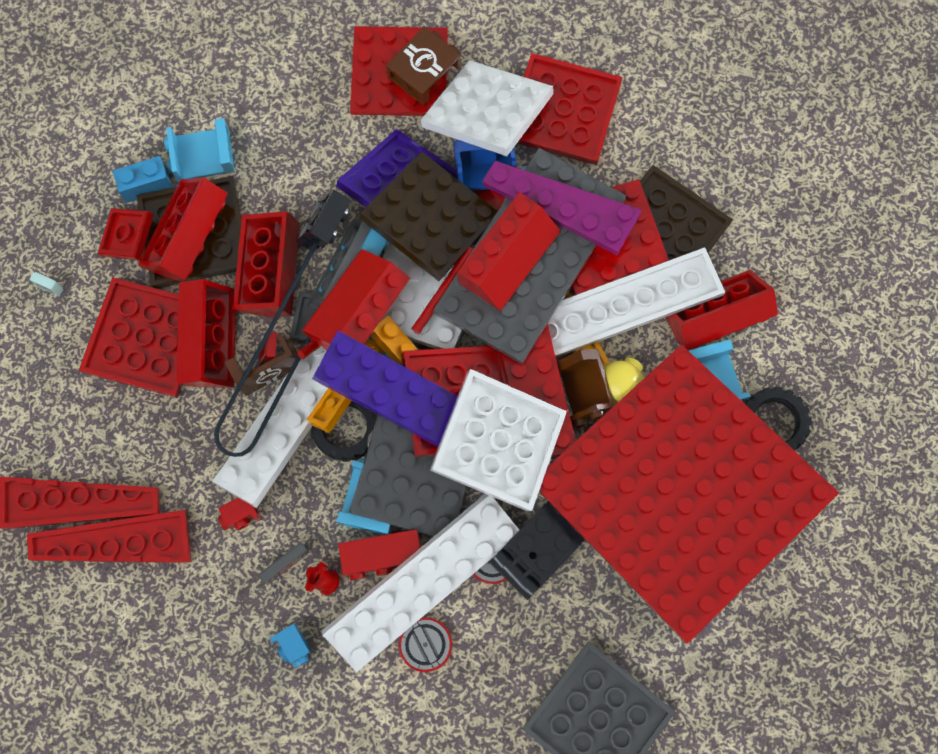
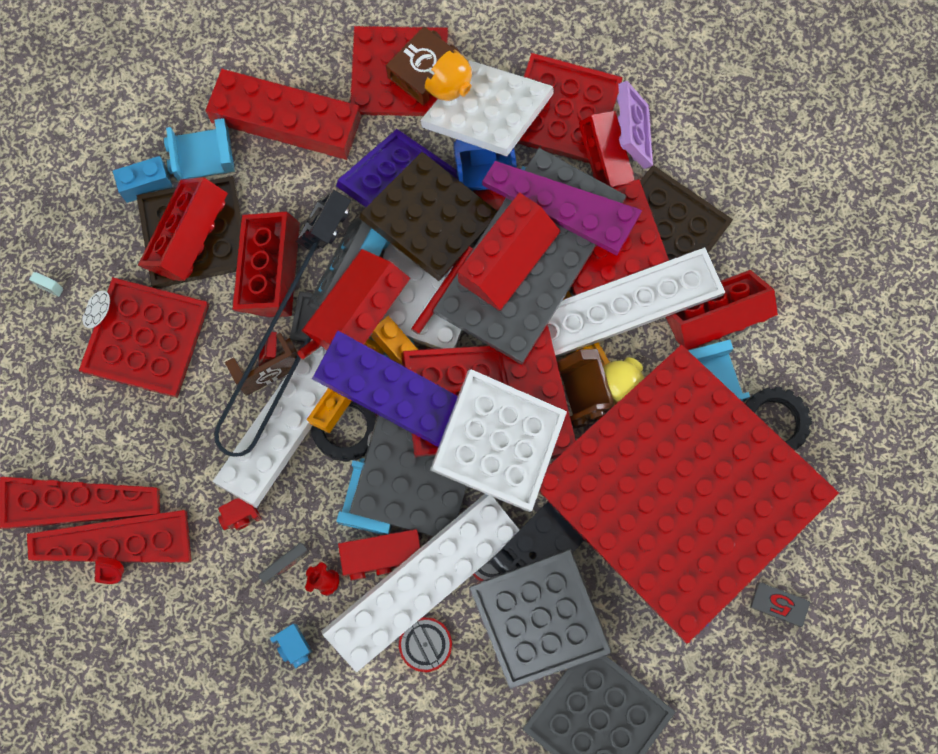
(96, 309): none -> white sticker
(108, 570): none -> red tile
(125, 234): red plate -> none
(205, 334): red slope -> none
(284, 113): none -> red brick
(450, 78): none -> light orange cylinder
(540, 618): none -> dark grey plate
(605, 154): none -> red brick
(634, 125): none -> lavender plate
(780, 604): none -> dark grey tile

